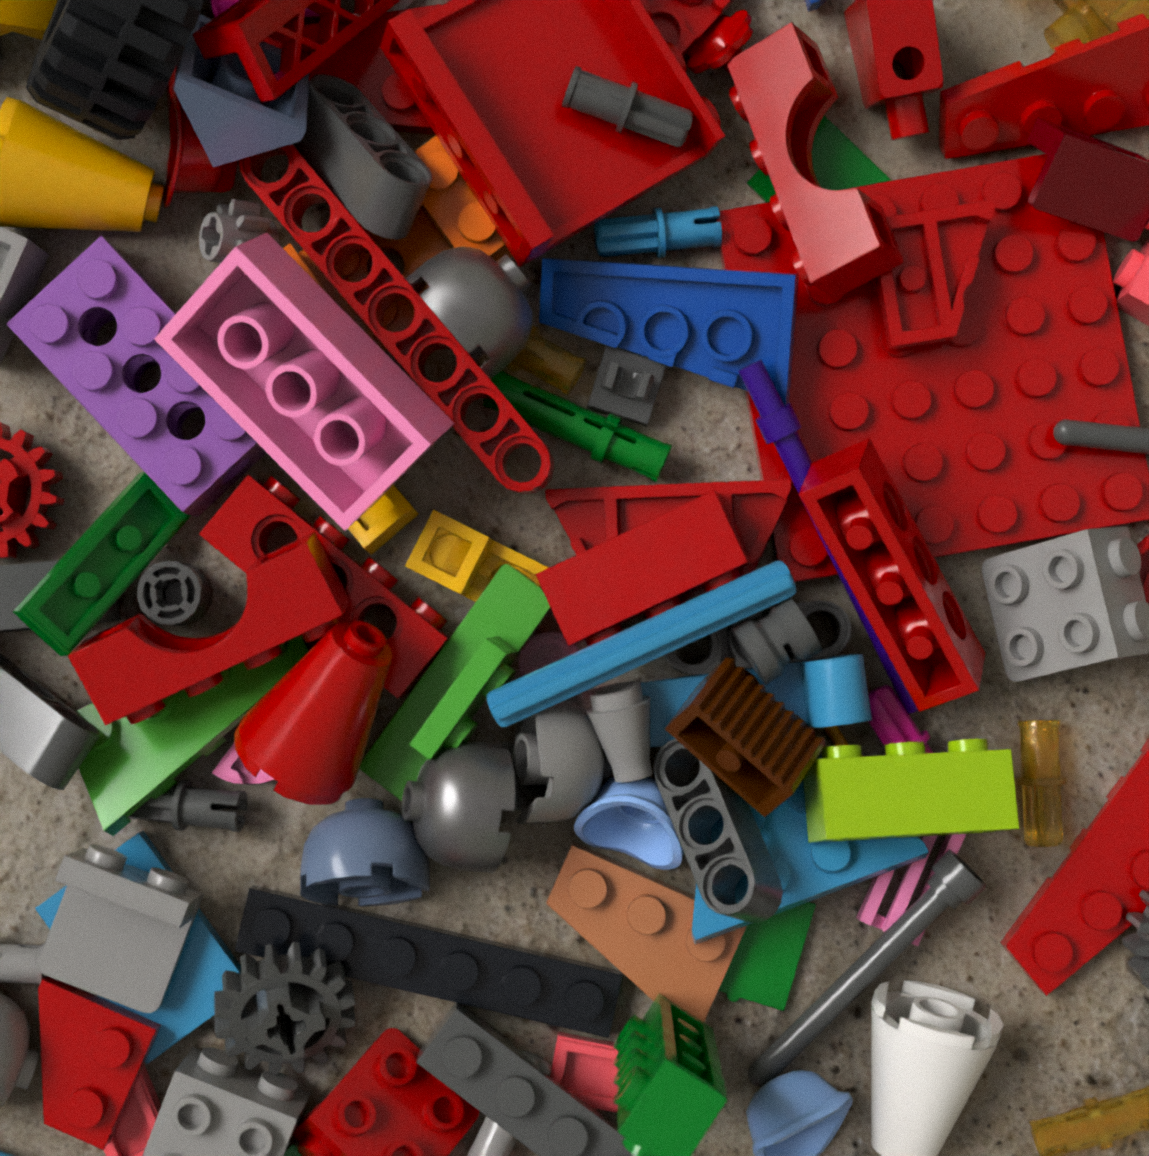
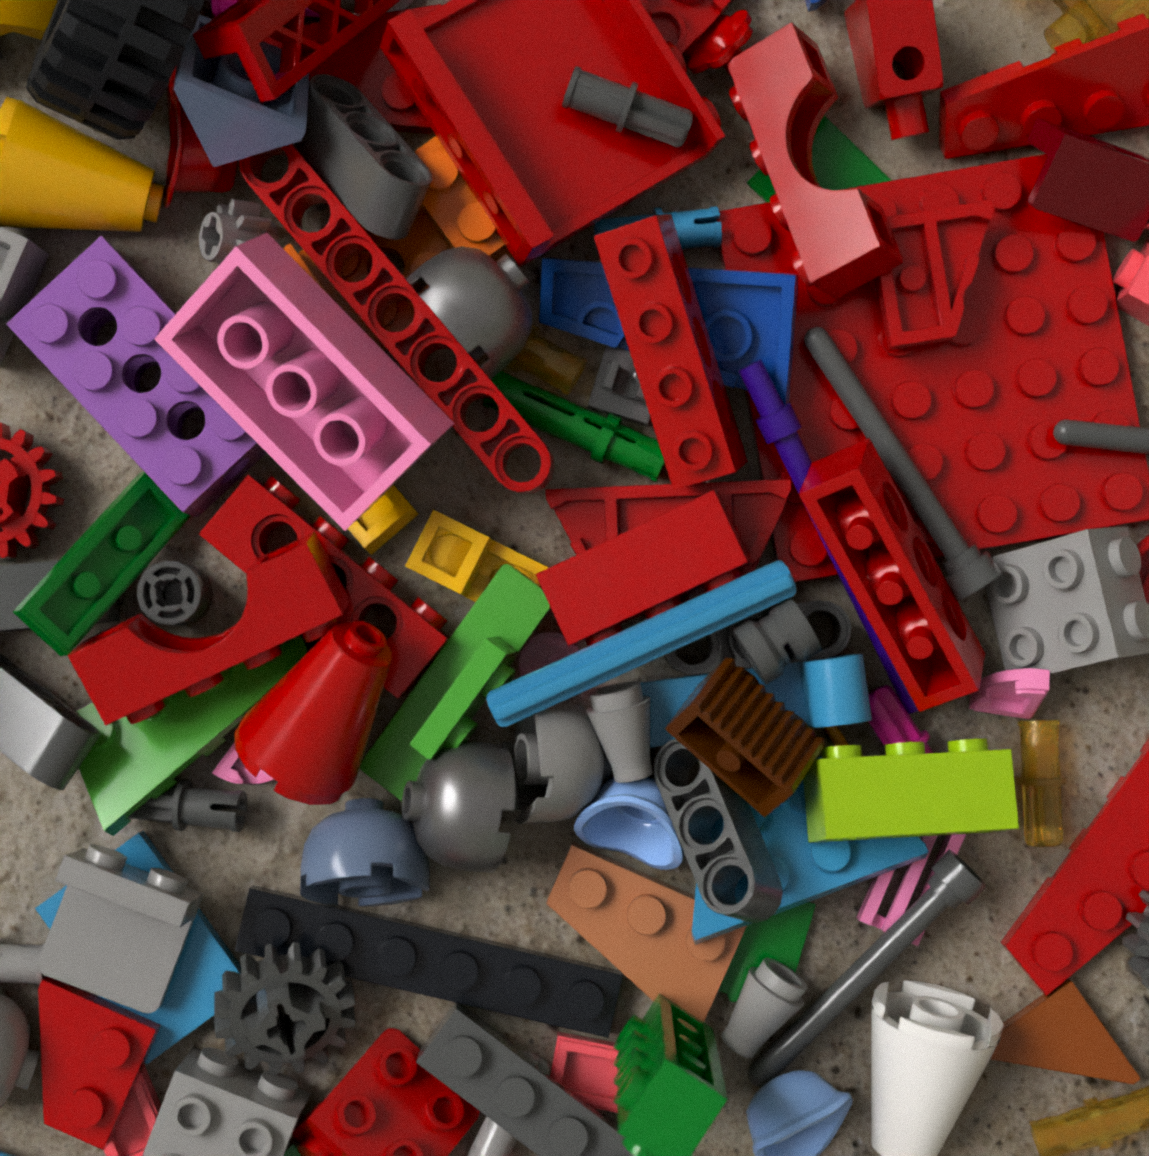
(671, 350): none -> red brick
(764, 1005): none -> light grey cone
(965, 564): none -> dark grey piece
(1012, 692): none -> bright pink tile
(1063, 1036): none -> dark orange tile

